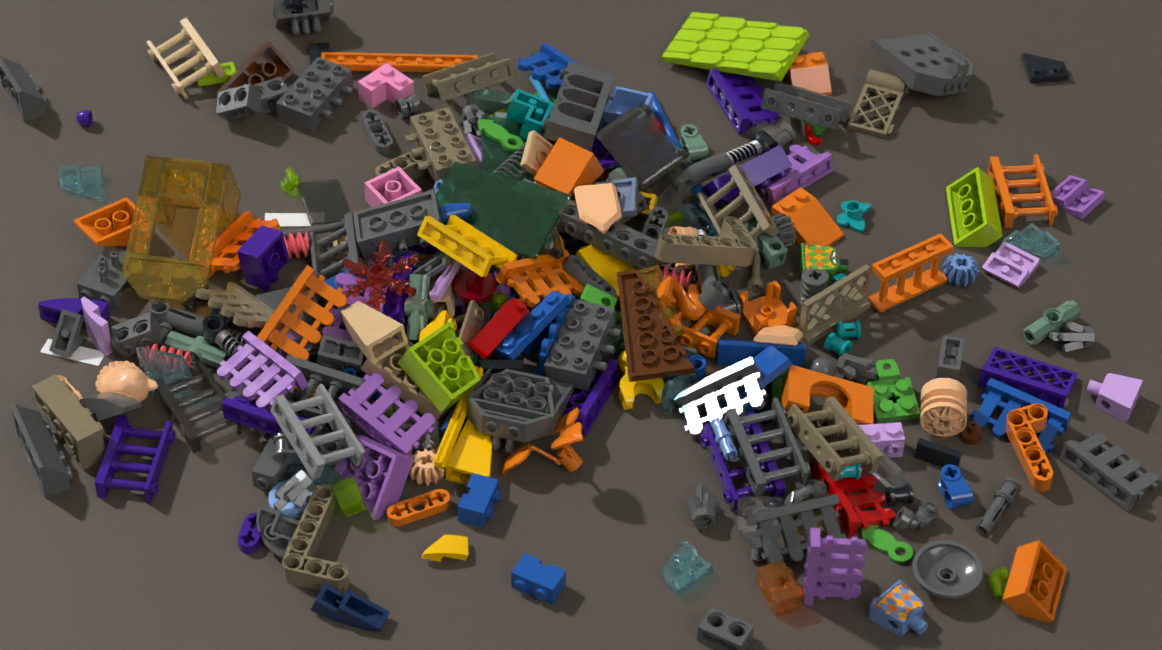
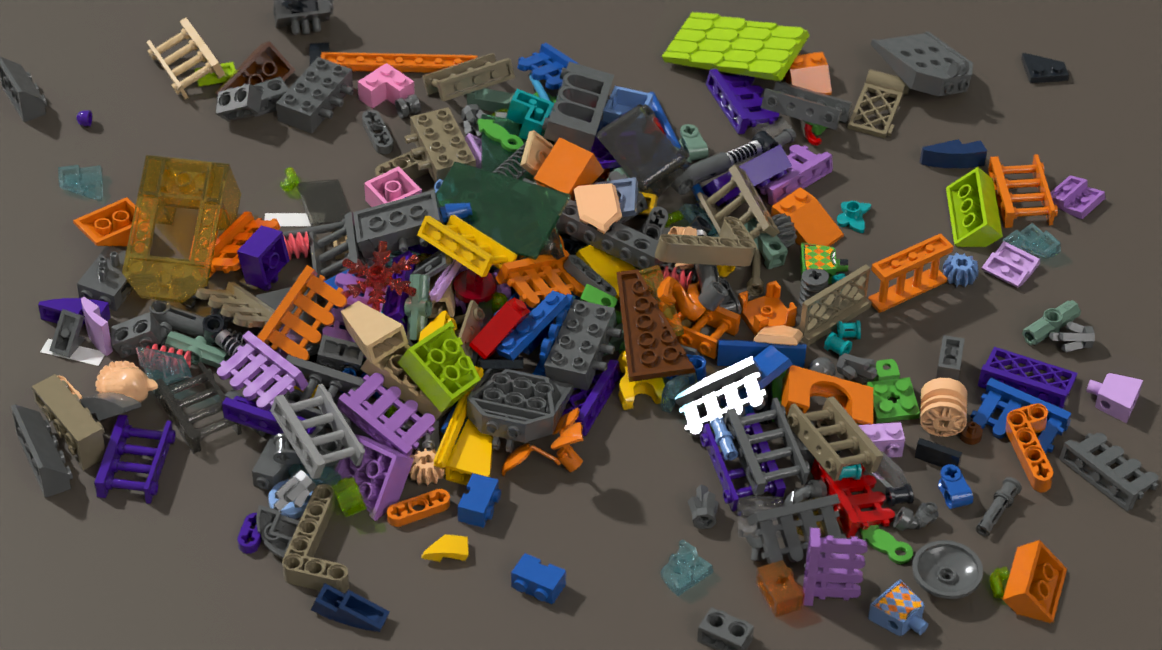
(954, 155): none -> dark blue slope

